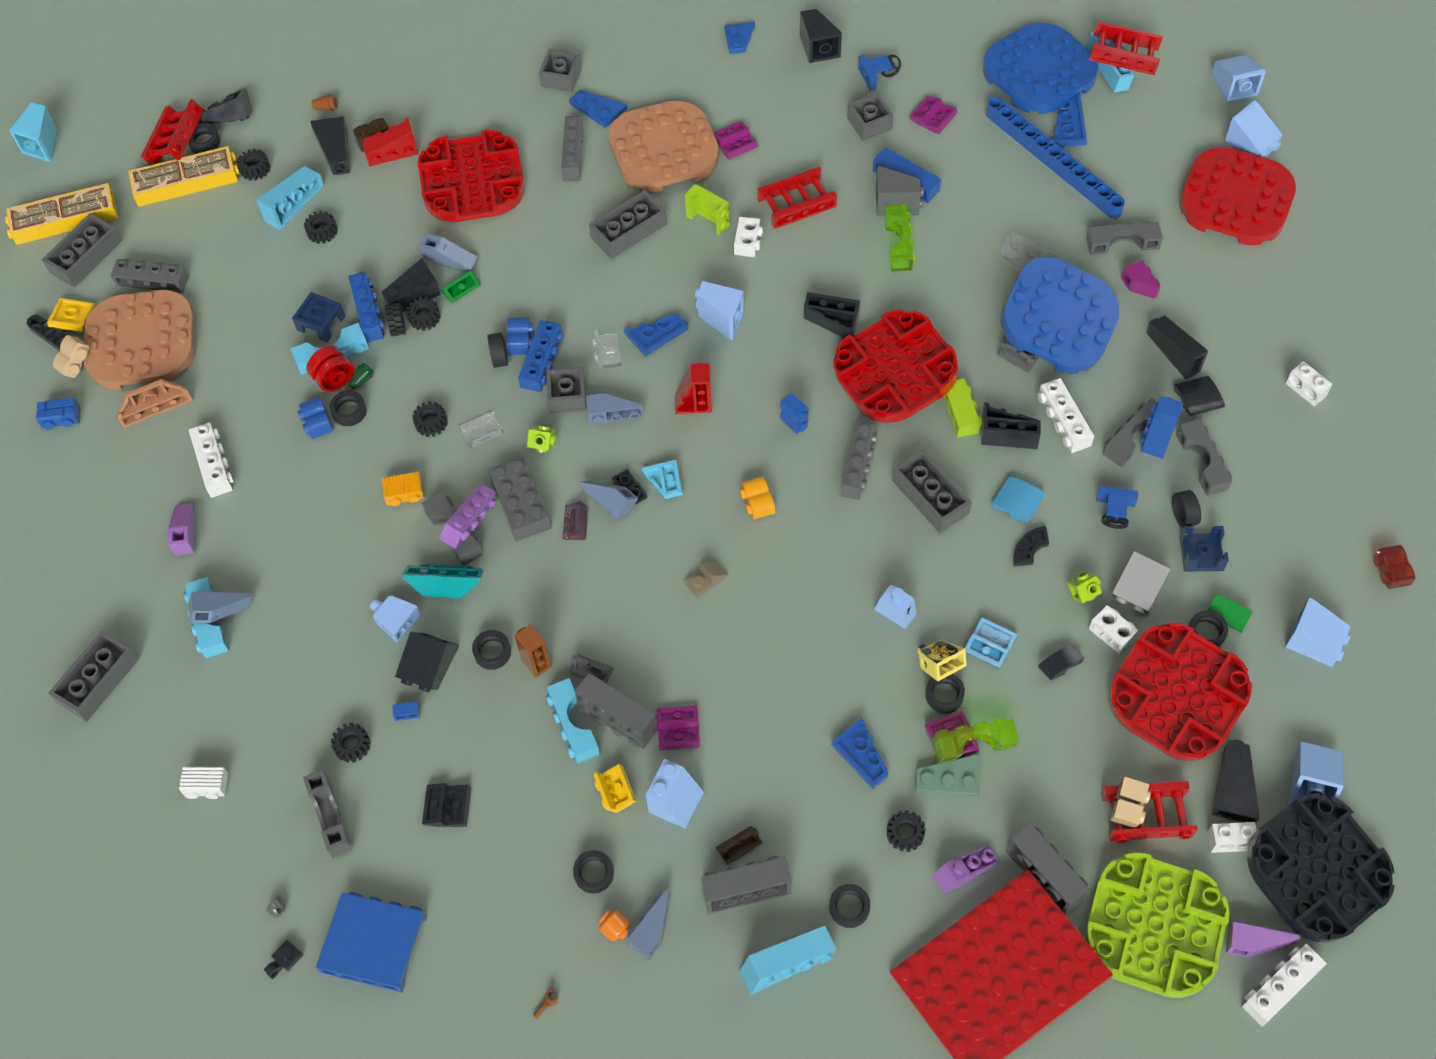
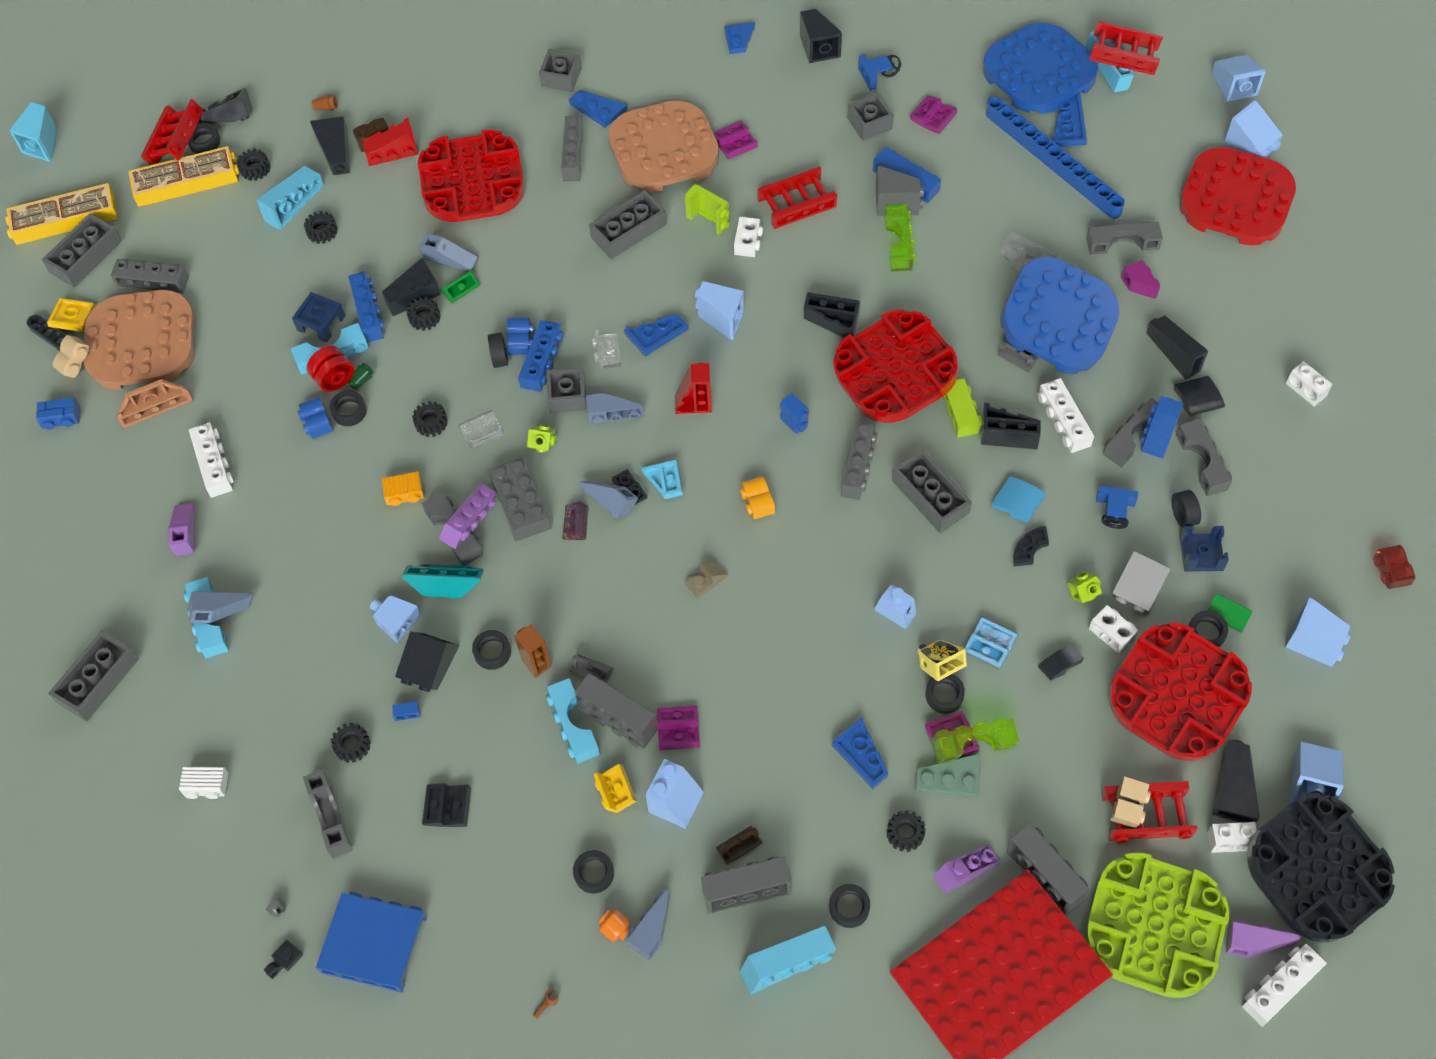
(395, 319): black tyre -> none

